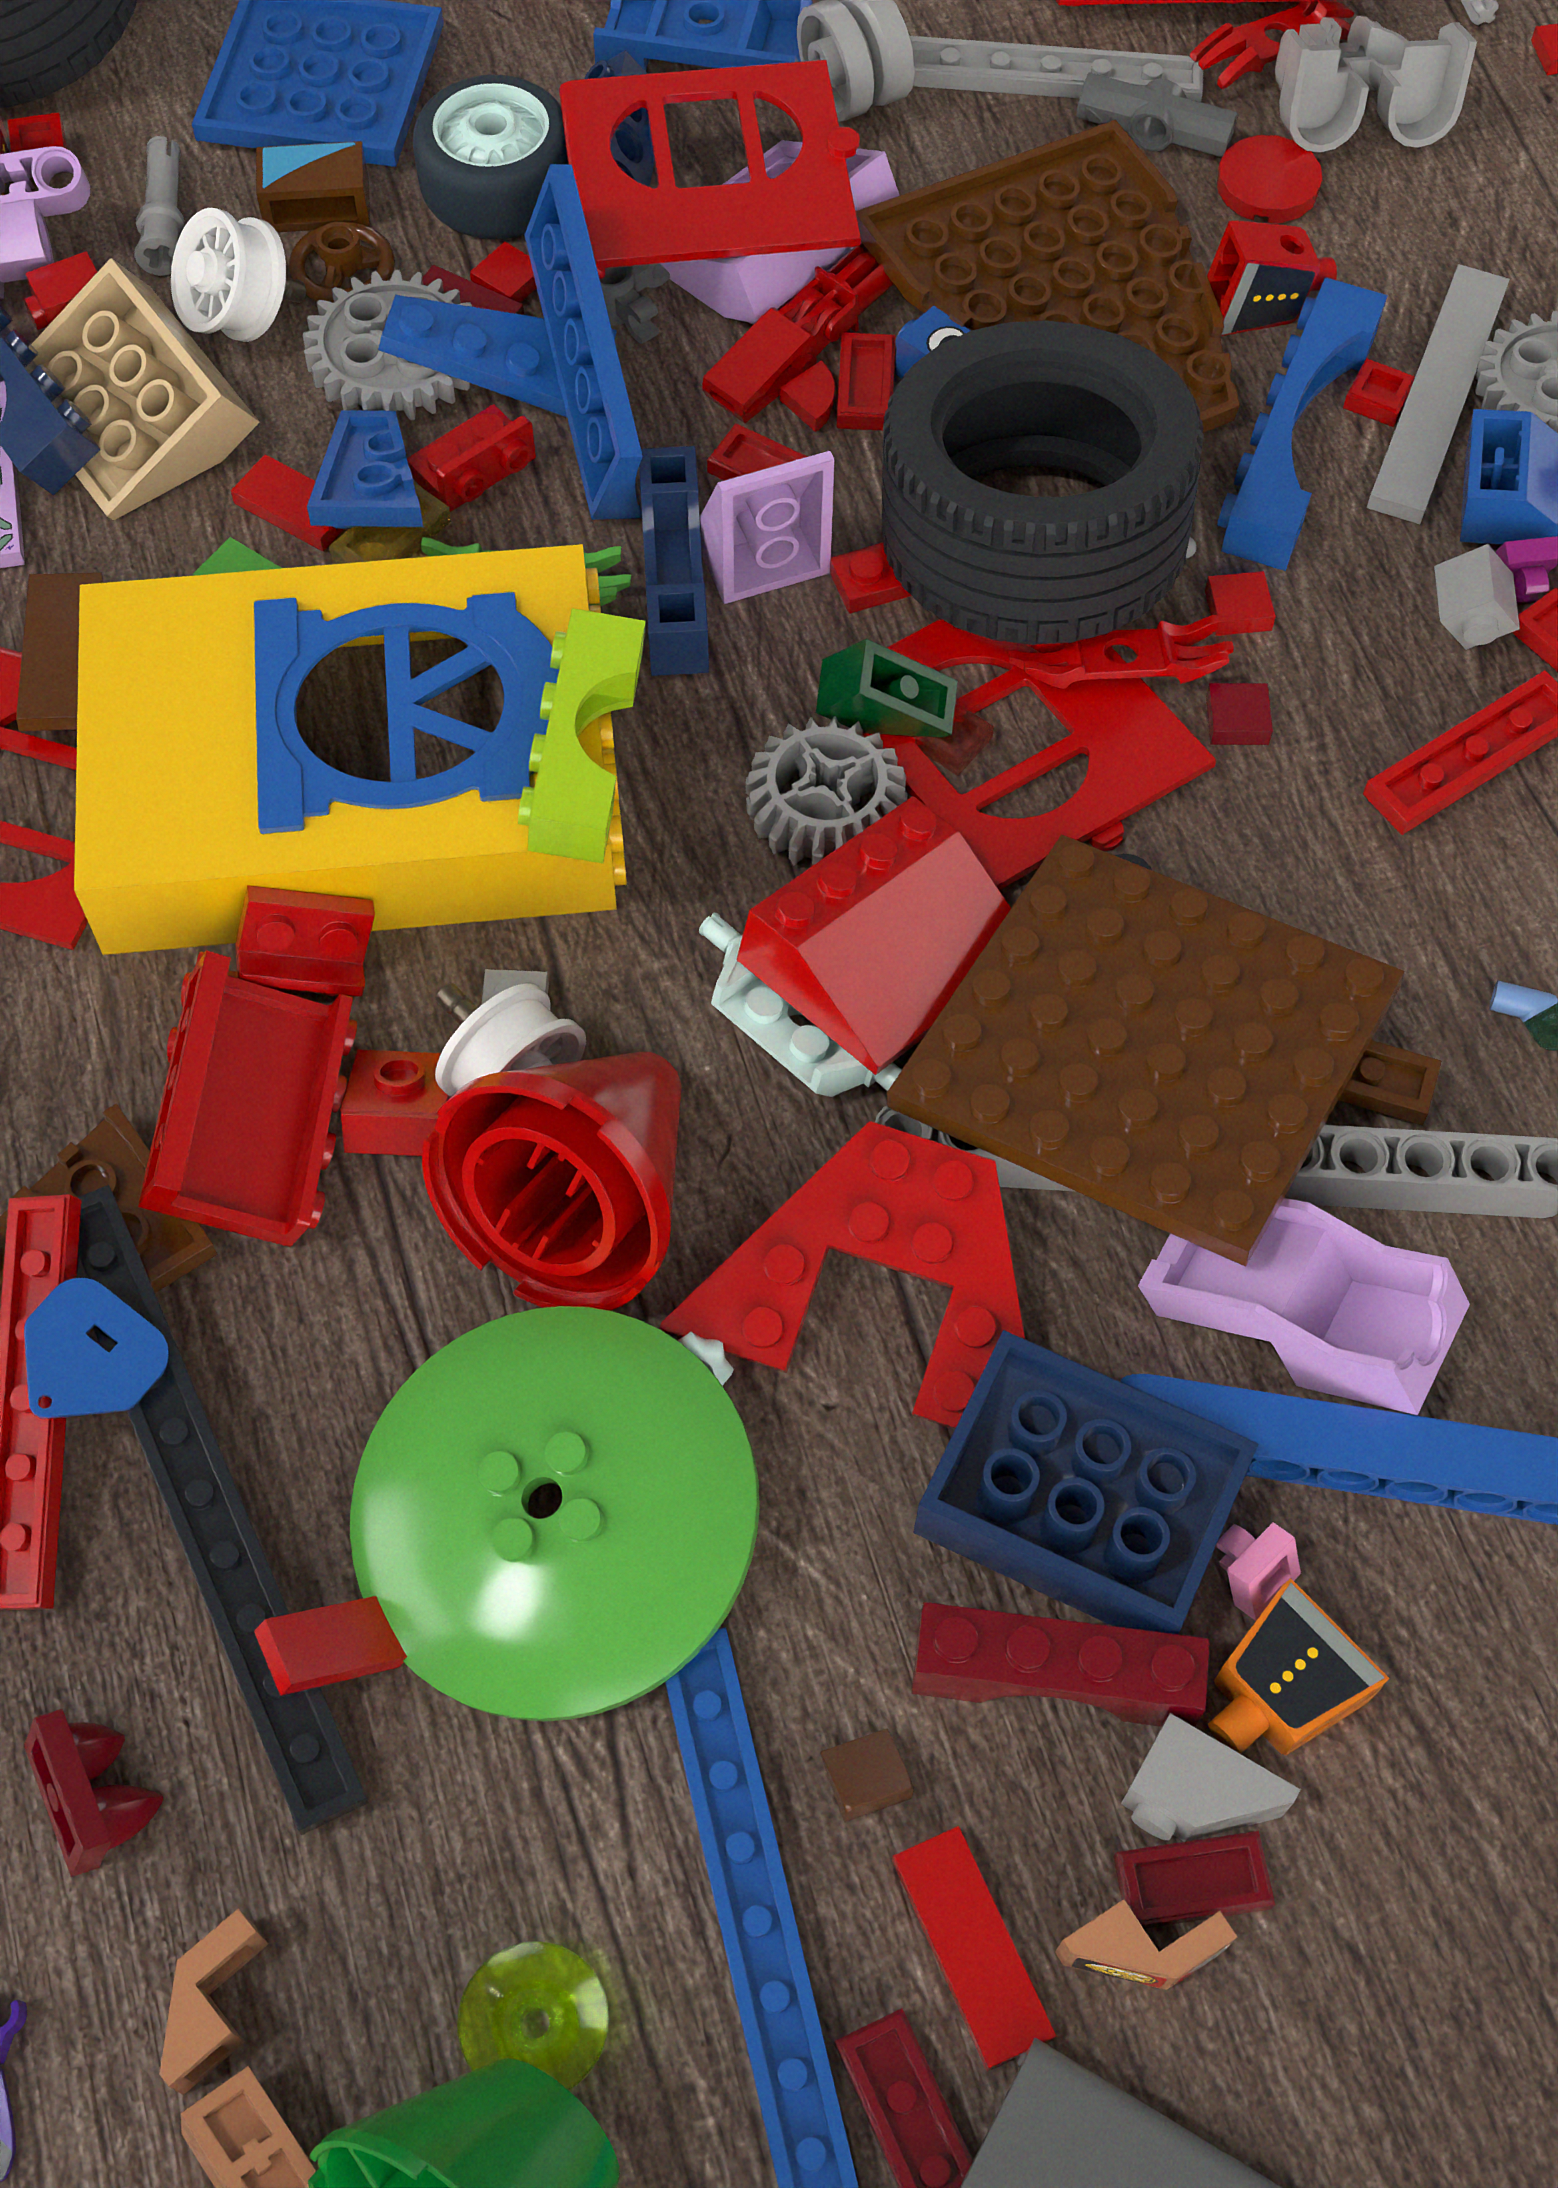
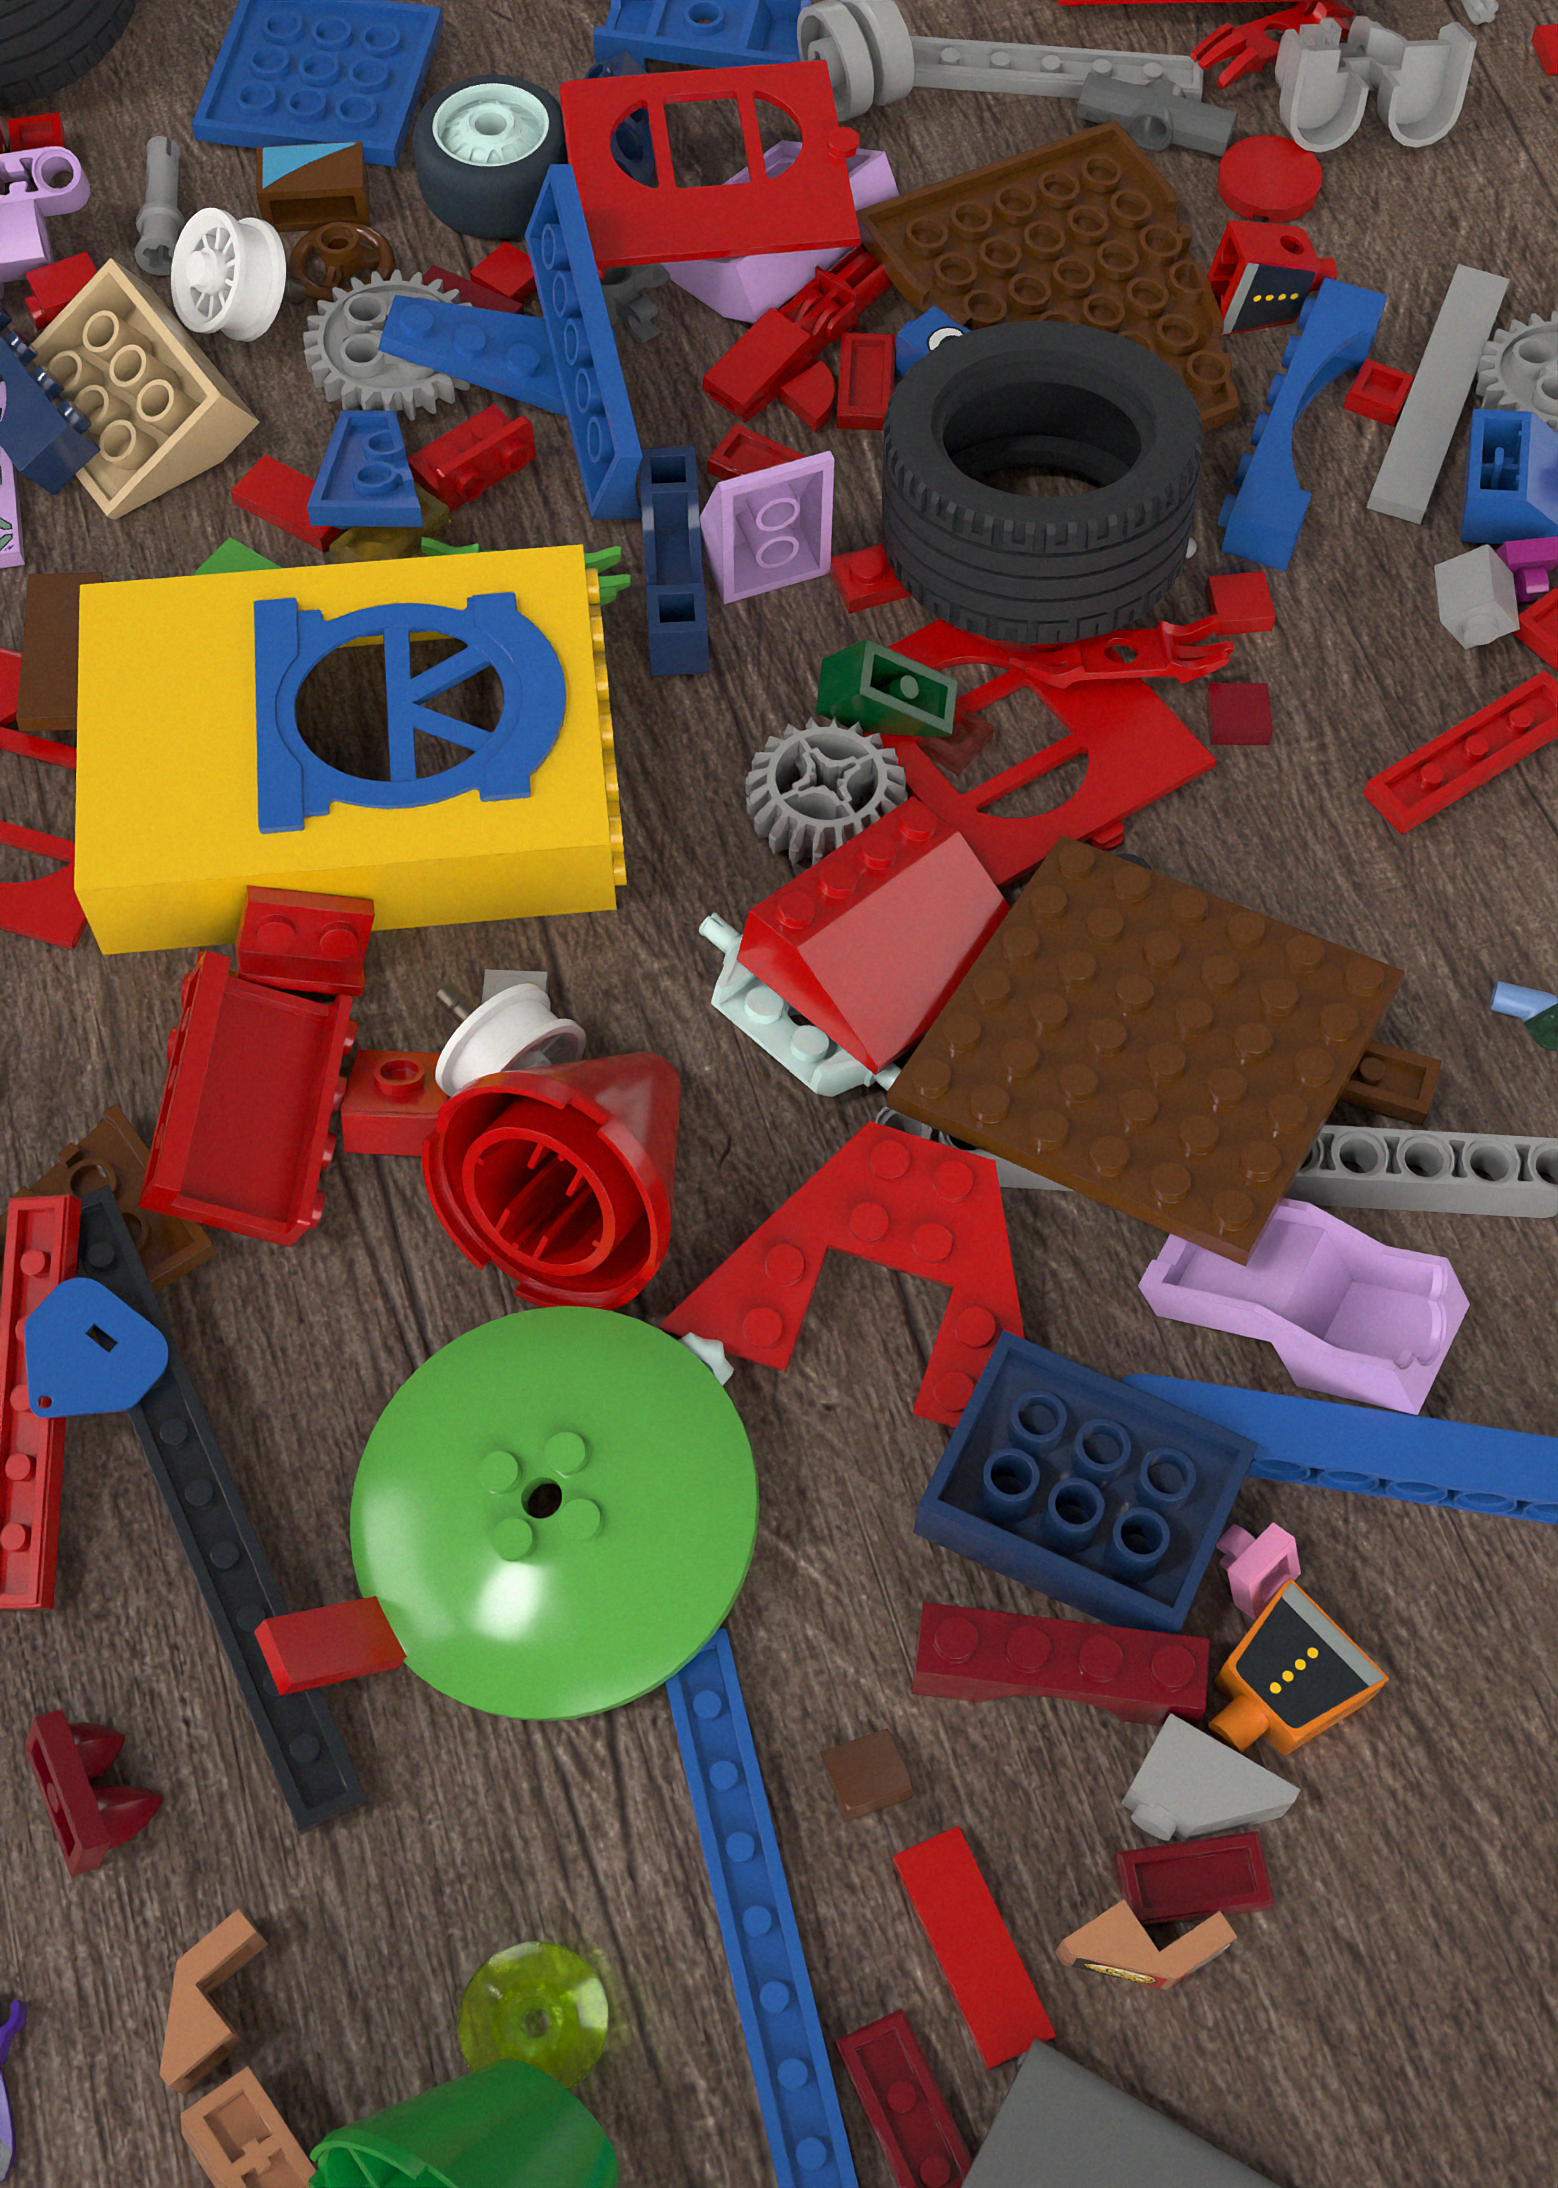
(573, 795): lime arch -> none

